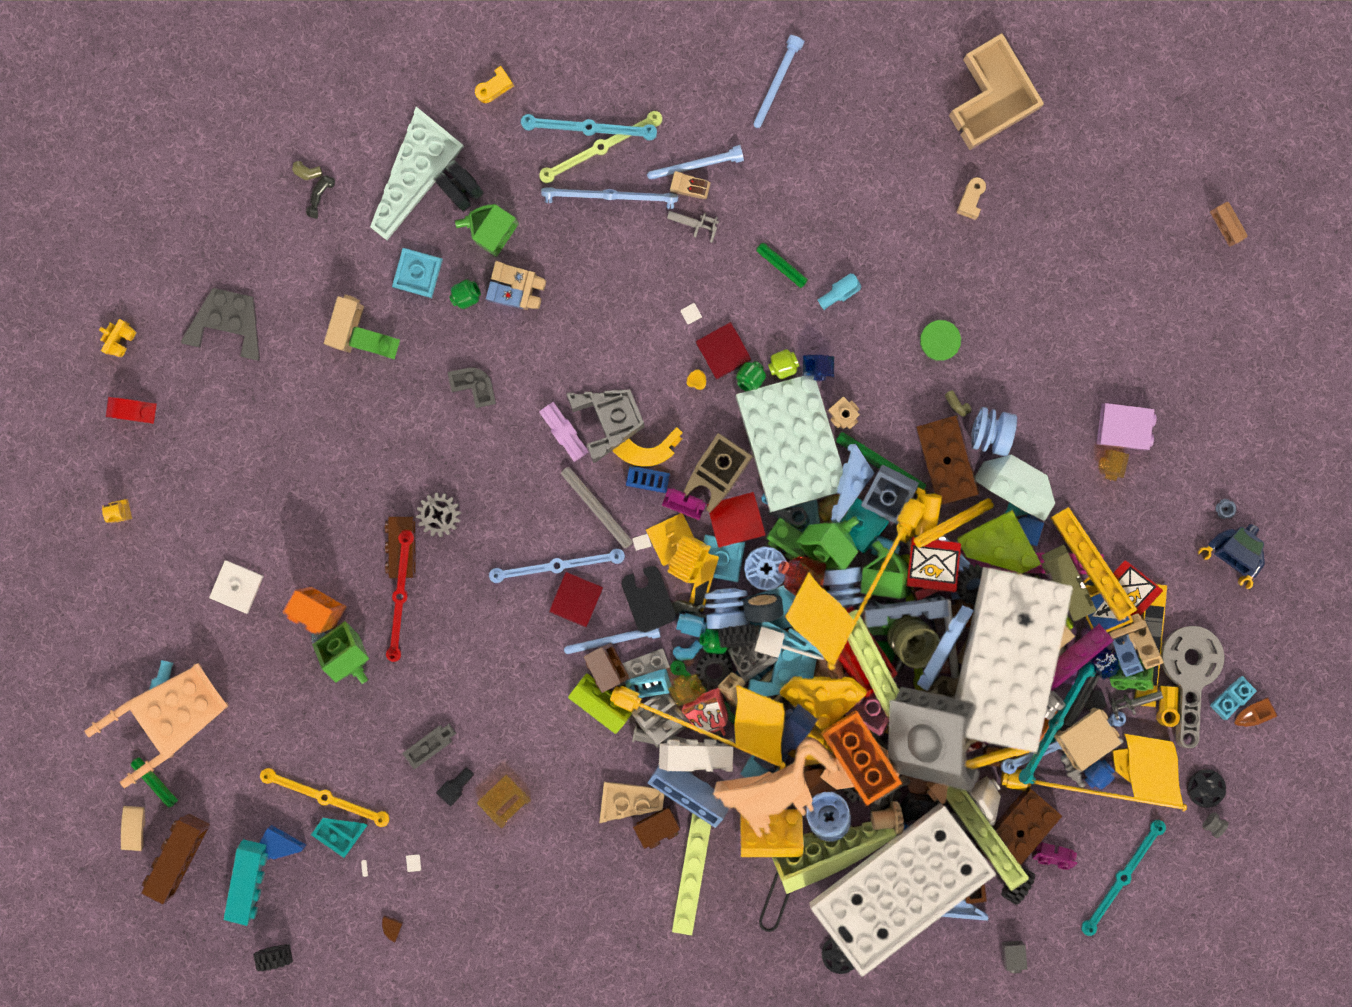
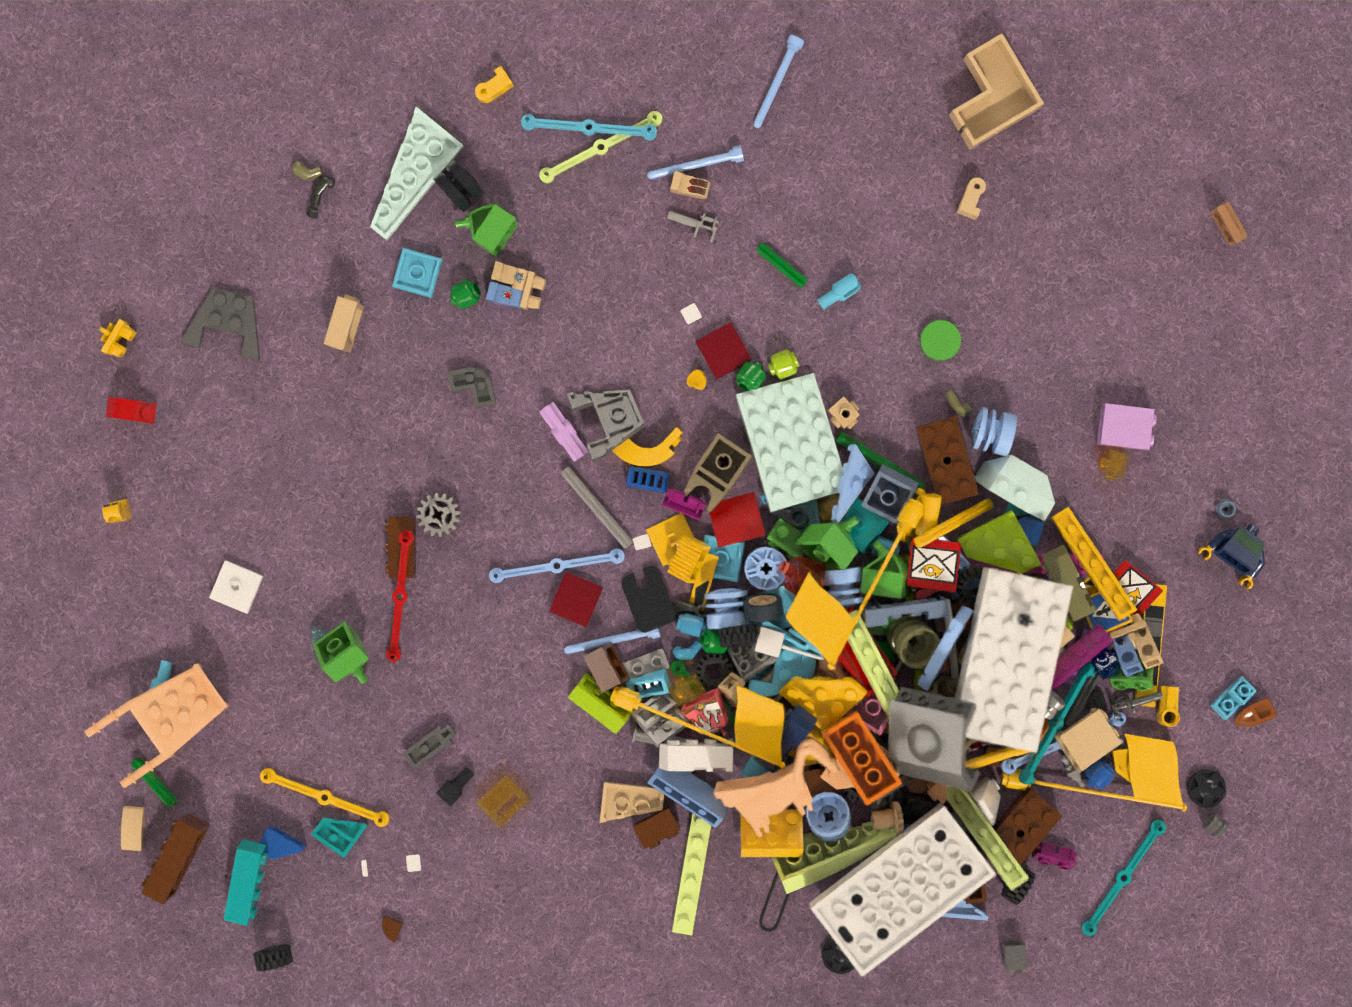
(314, 610): orange brick -> none
(374, 342): bright green bracket -> none
(609, 194): light blue piece -> none
(818, 366): clear blue brick -> none
(1191, 677): light grey beam -> none

